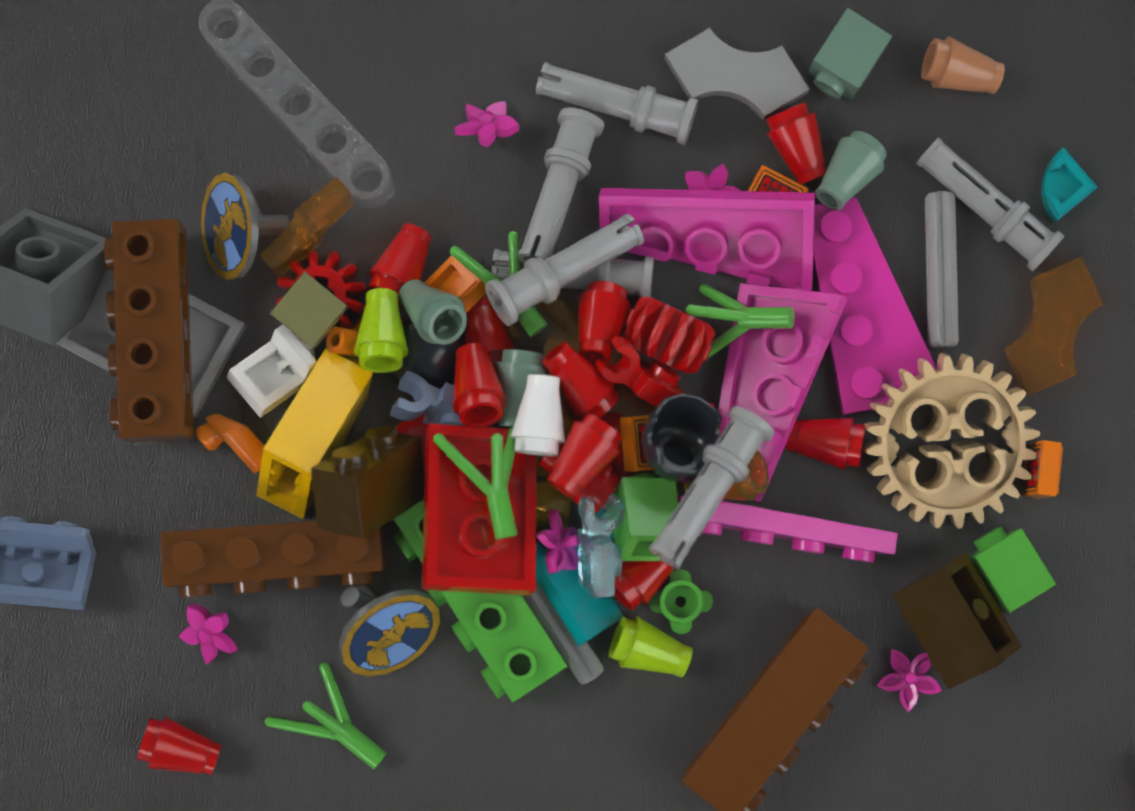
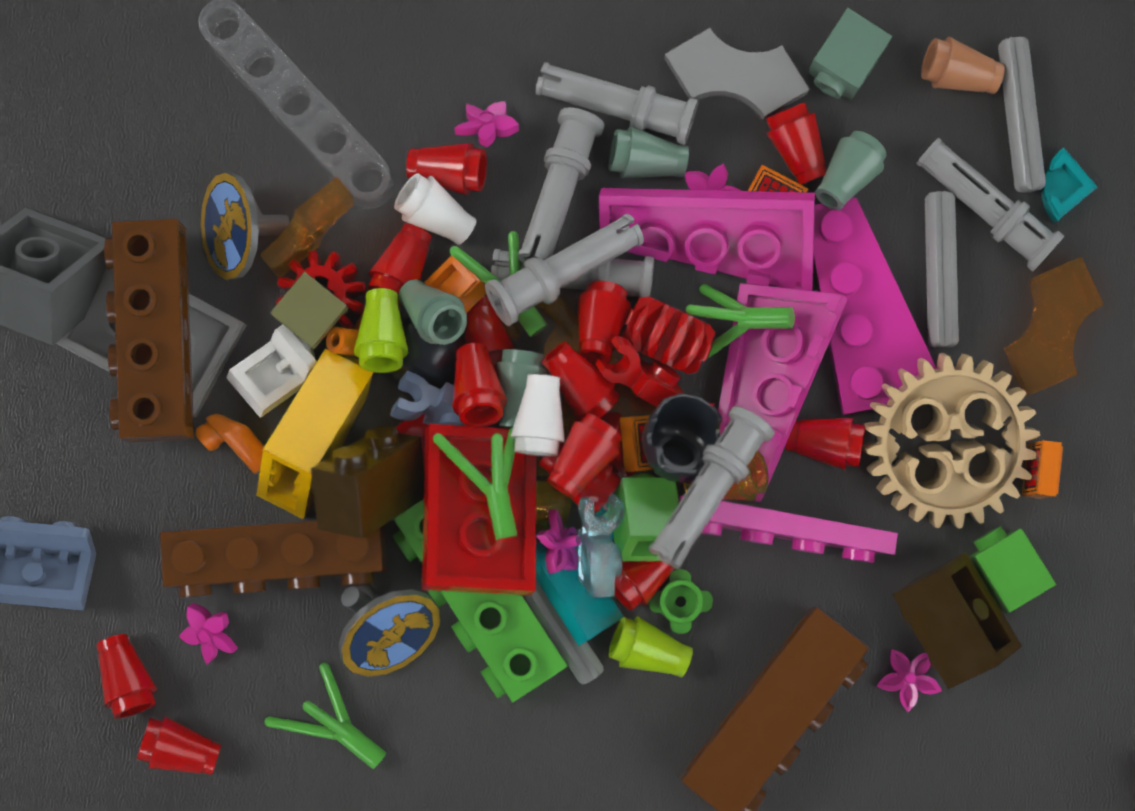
(124, 678): none -> red cone
(433, 209): none -> white cone
(454, 166): none -> red cone
(645, 155): none -> sand green cone
(1022, 115): none -> light grey axle

